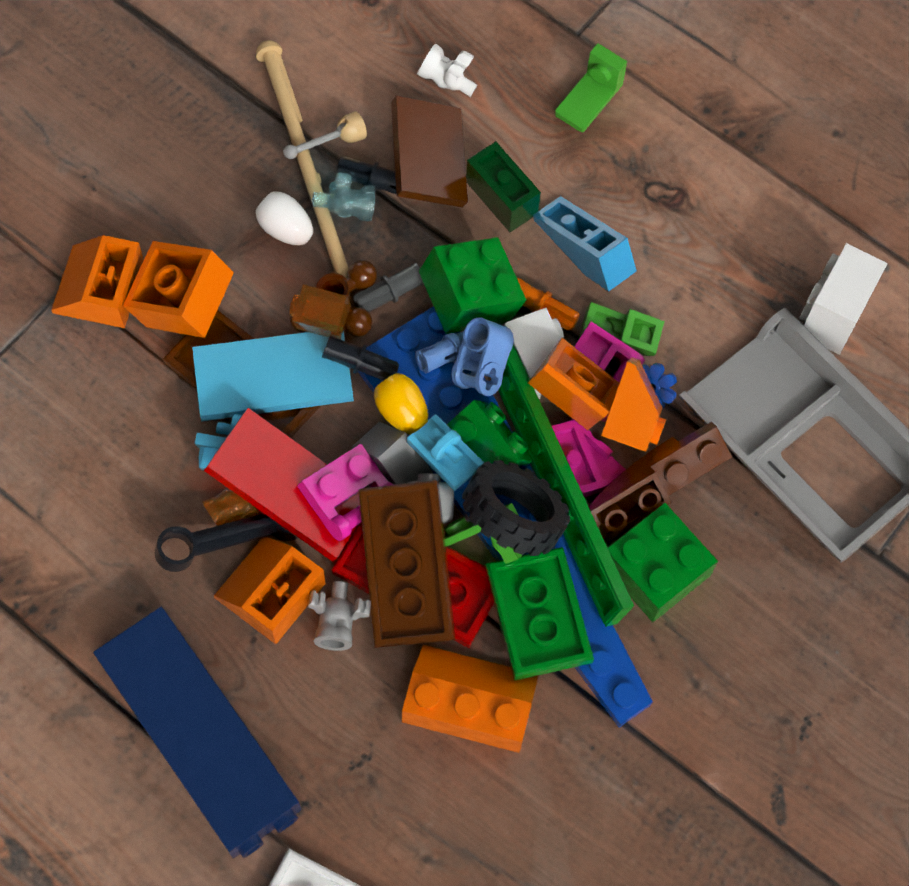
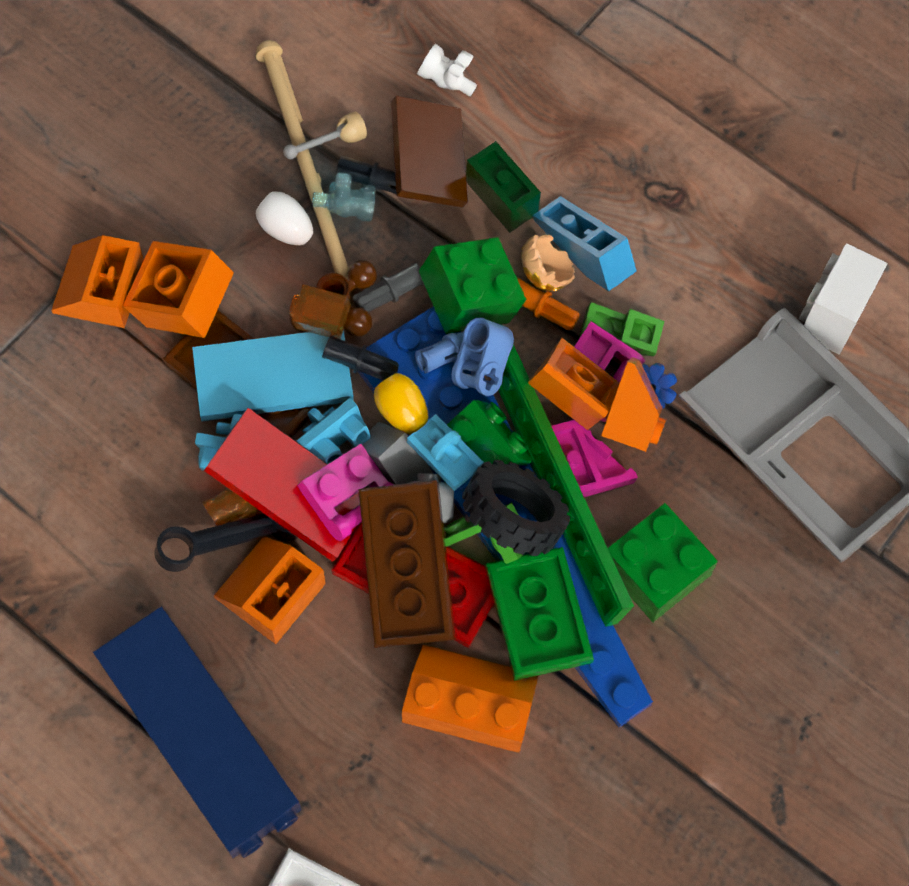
(333, 429): none -> medium azure hips
(336, 617): light grey piece -> none
(535, 338): white slope -> none
(545, 265): none -> light nougat hair
(594, 90): bright green bracket -> none
(655, 477): reddish brown slope -> none

